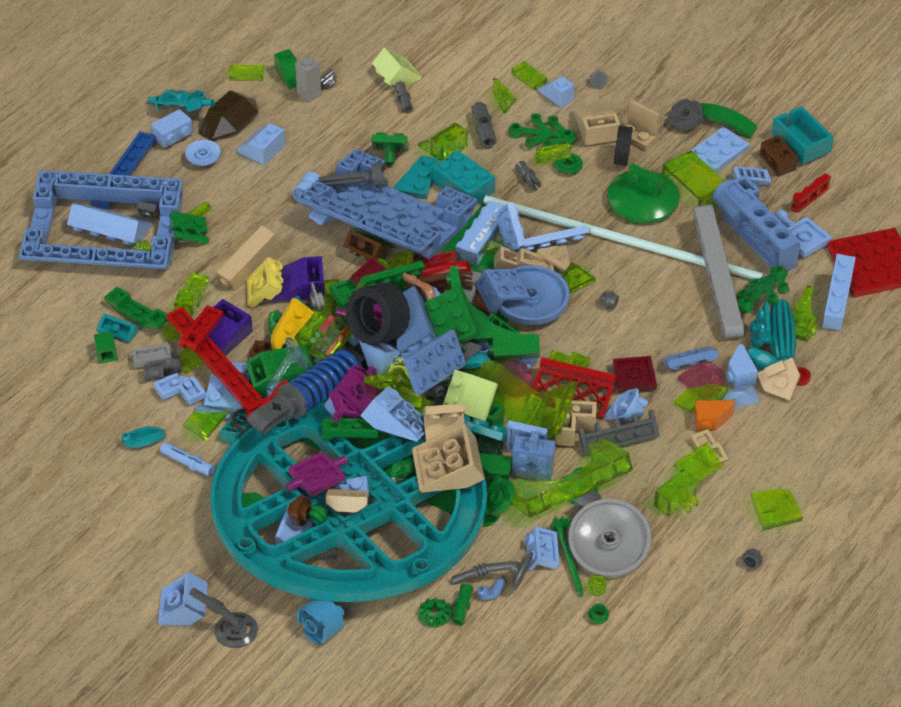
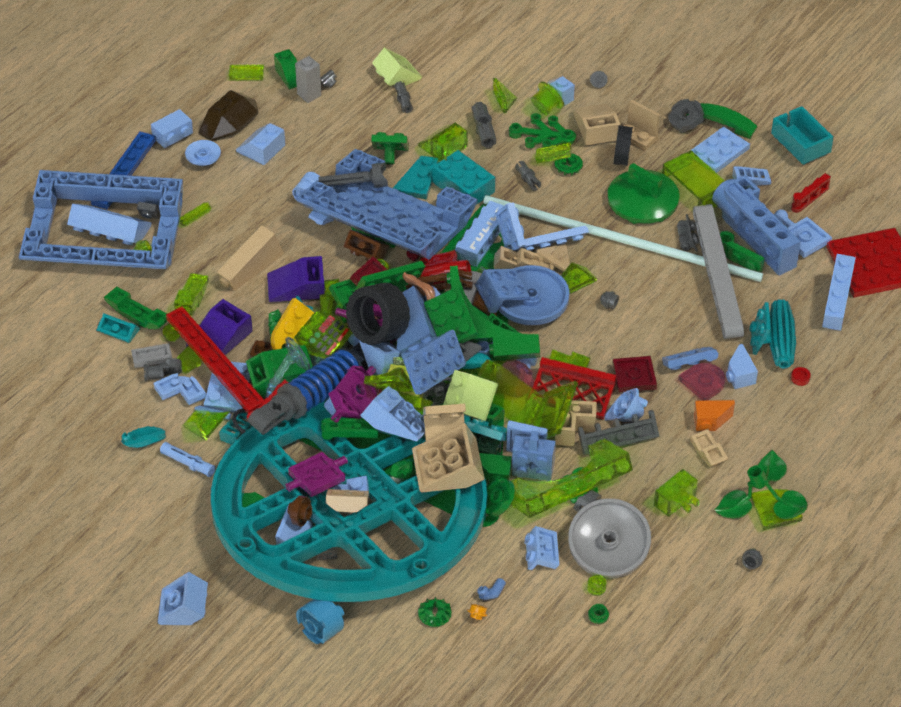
(105, 347): green brick -> none
(189, 227): green plate -> none
(190, 100): teal plate -> none
(201, 328): red plate -> none
(234, 627): dark grey dish -> none
(264, 282): light yellow plate -> none
(316, 299): light grey plate -> none
(318, 513): green plate -> none
(401, 259): clear neon green slope -> none
(462, 604): green pin -> none
(477, 611): none -> light orange plate
(491, 247): clear neon green slope -> none
(518, 568): dark grey dish -> none
(529, 75): clear neon green plate -> none
(547, 99): none -> clear neon green piece
(560, 526): green piece -> none
(687, 236): none -> dark grey hinge
(700, 463): clear neon green plate -> none
(703, 393): clear neon green tile -> none
(740, 254): none -> green plate
(743, 396): light blue slope -> none
(761, 358): teal arm -> none
(770, 468): none -> green plant
(777, 274): green plant -> none
(778, 156): reddish brown brick -> none
(780, 378): tan plate -> none
(803, 316): clear neon green slope -> none

